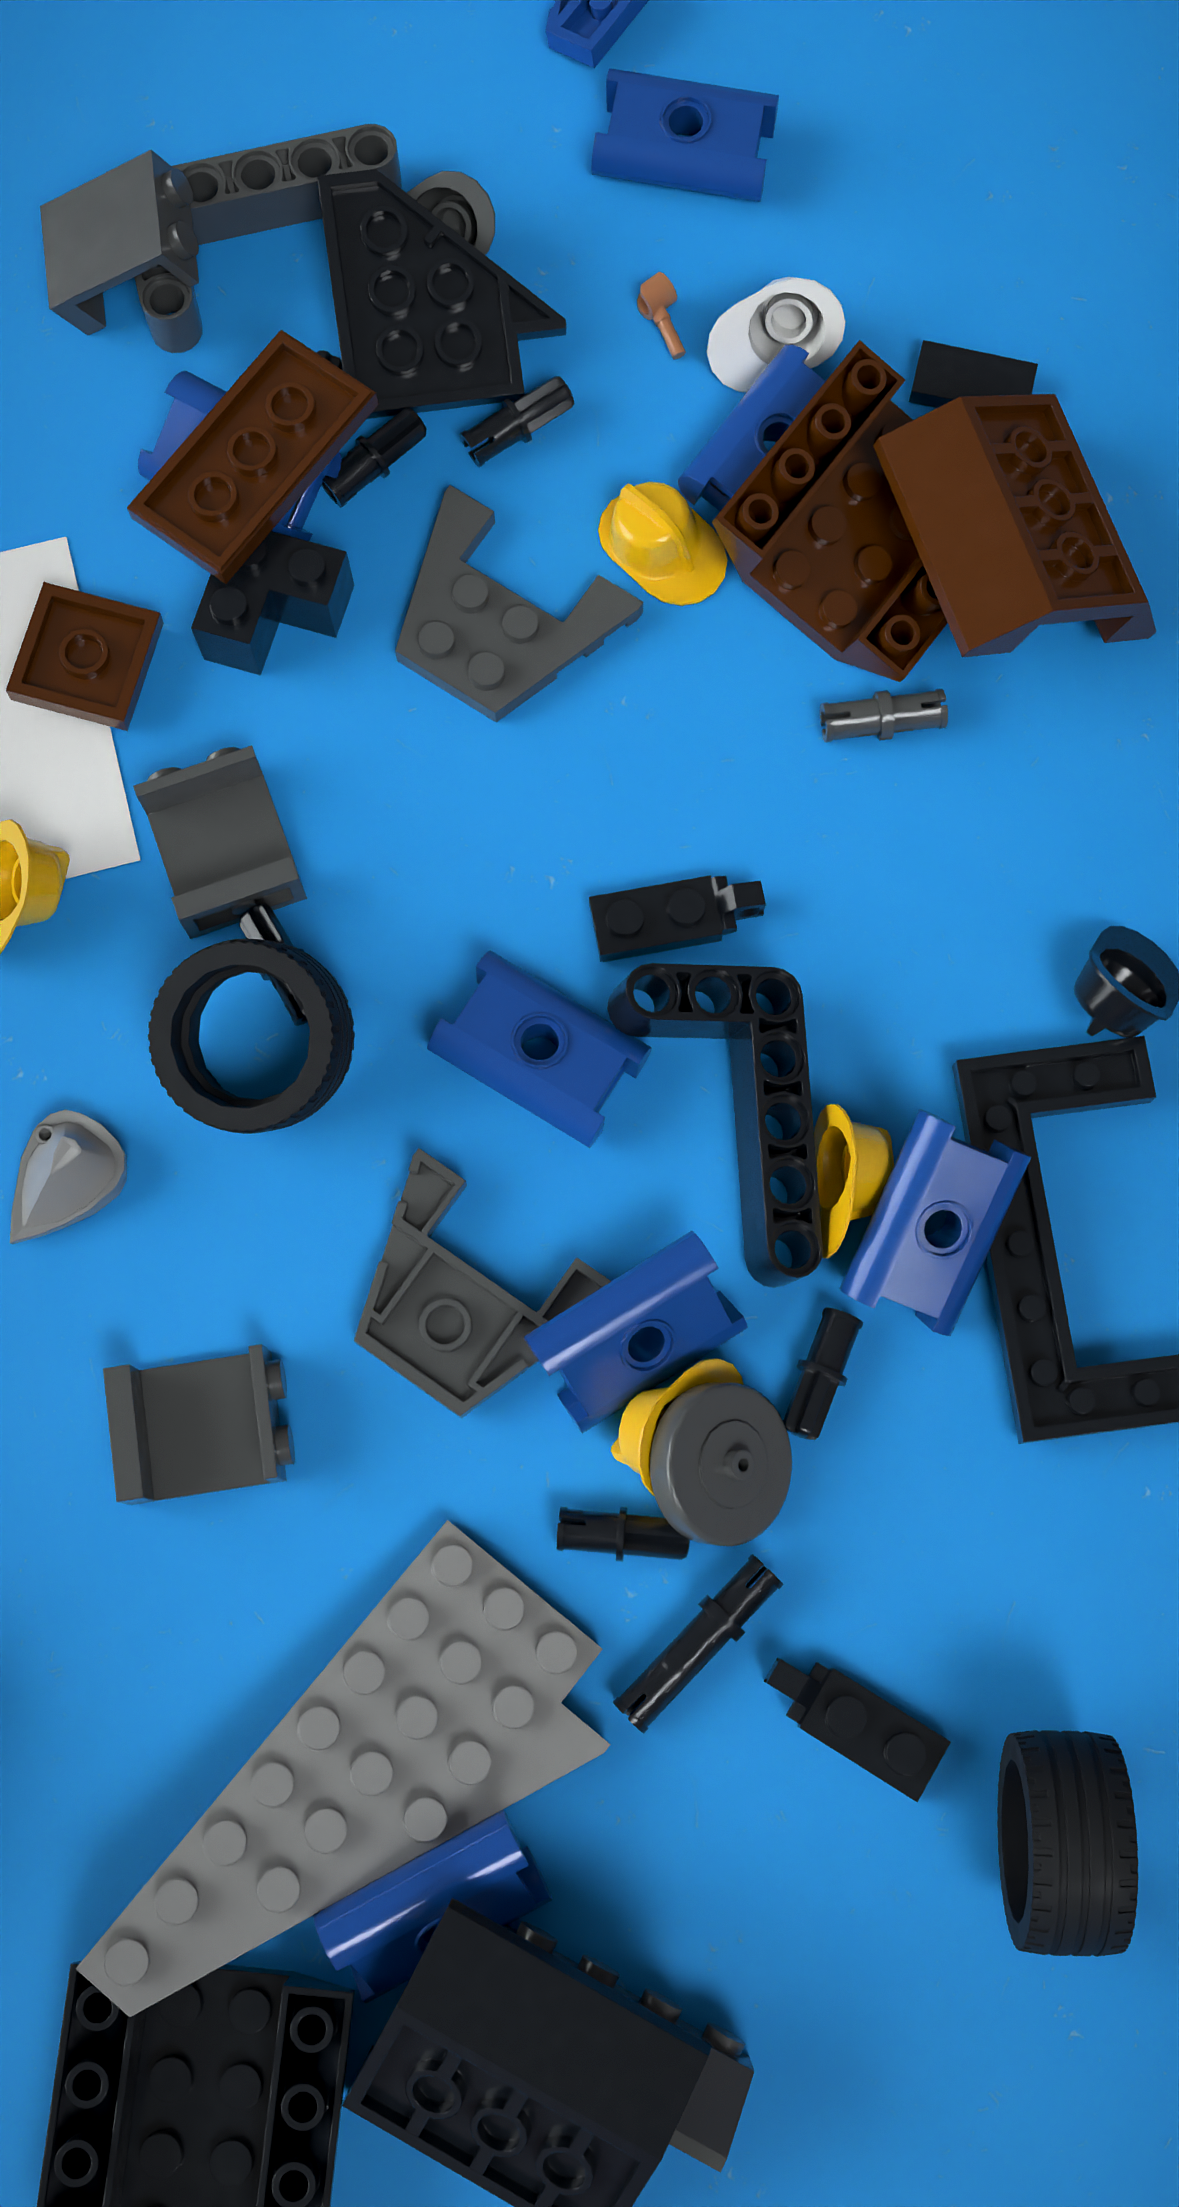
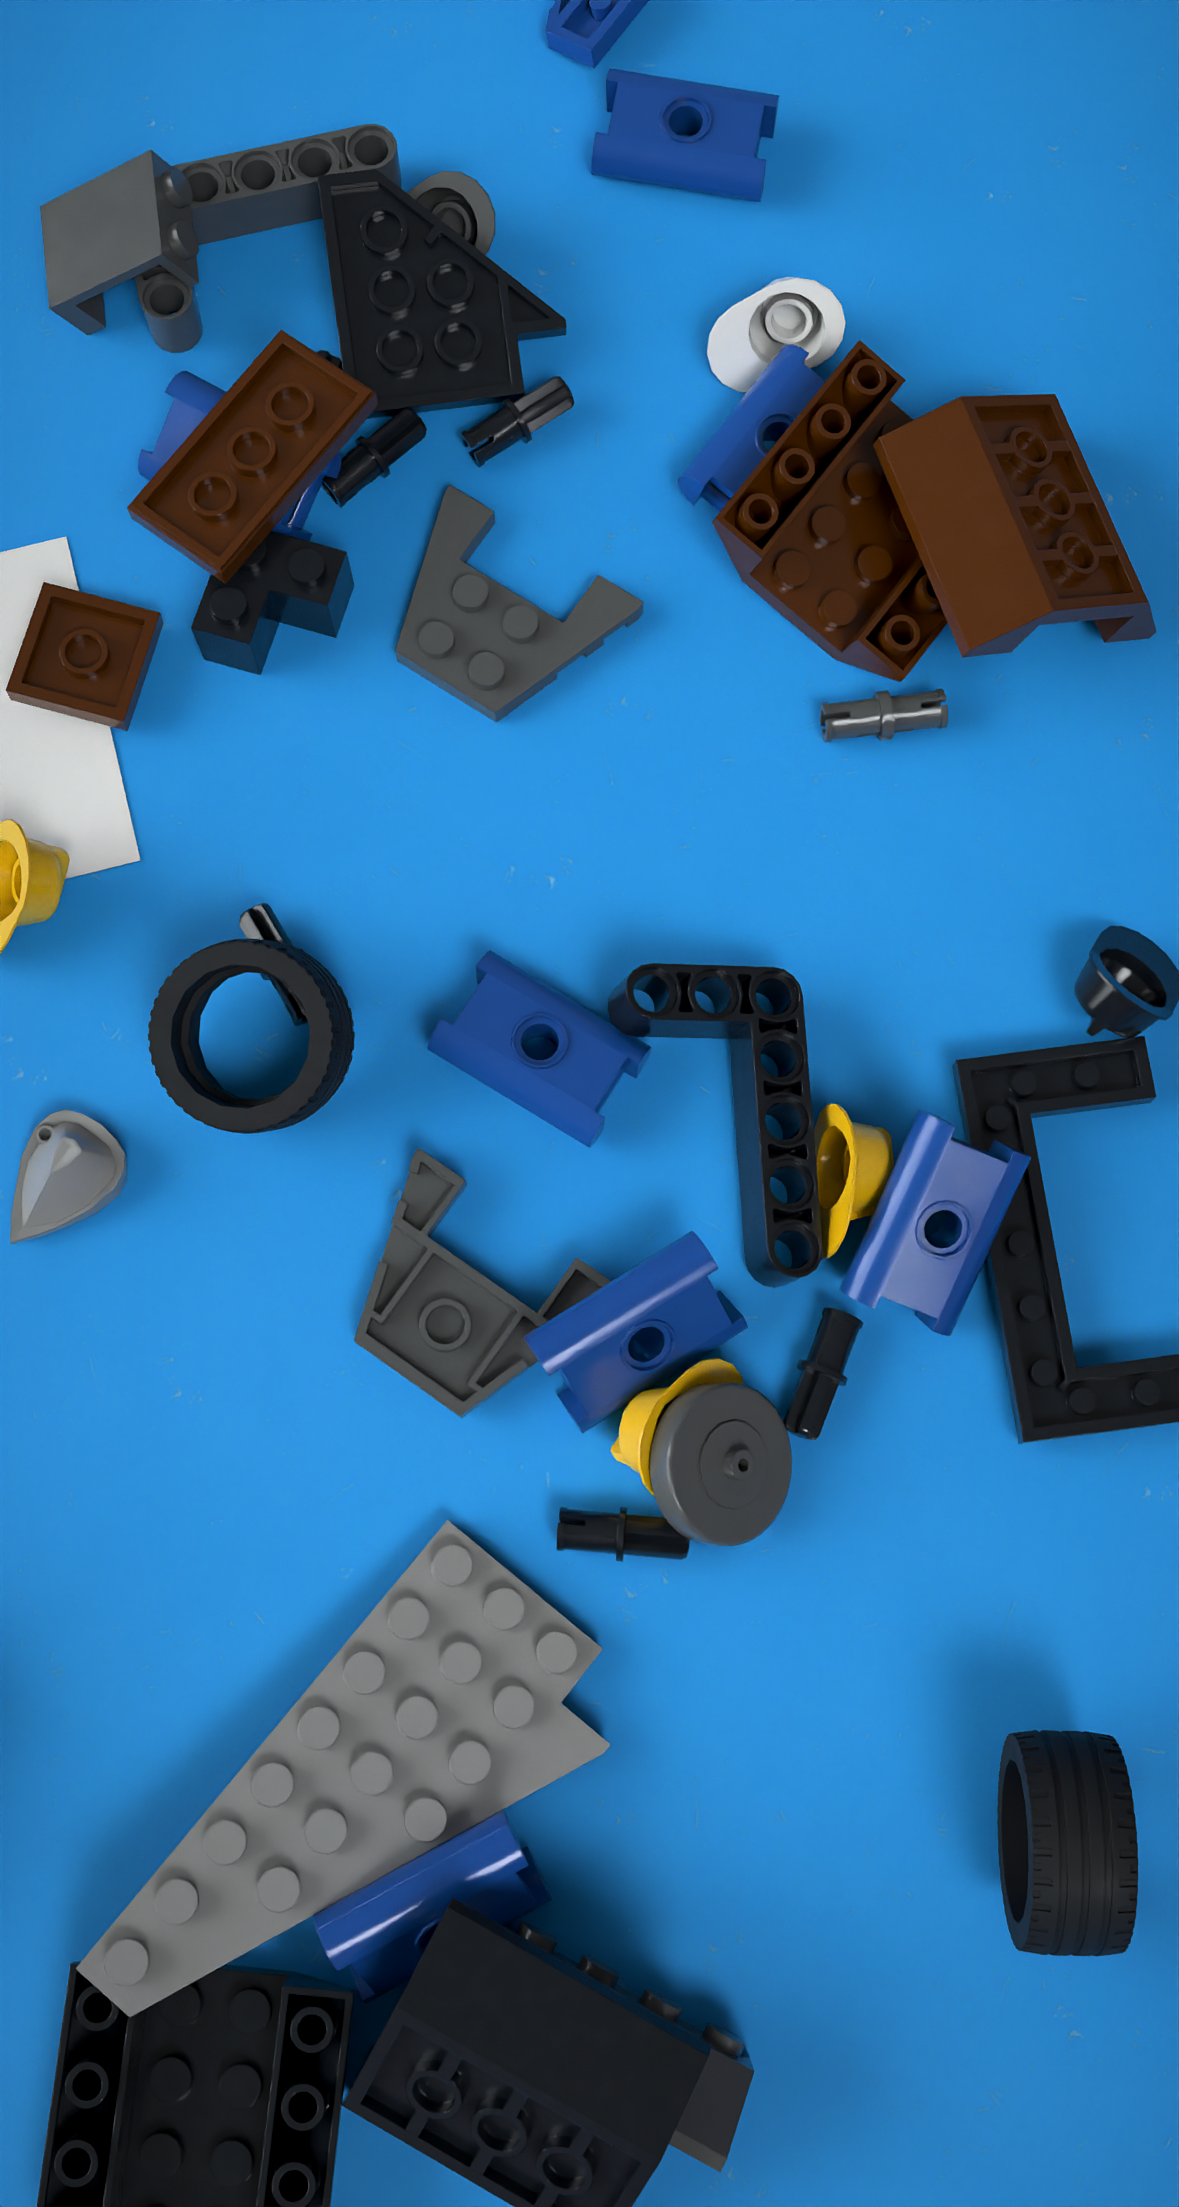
(197, 1427): dark grey panel -> none
(220, 840): dark grey panel -> none
(654, 299): nougat hand -> none
(663, 543): yellow piece -> none
(671, 915): black hinge -> none
(698, 1643): black pin -> none
(861, 1726): black hinge -> none
(954, 372): black tile -> none

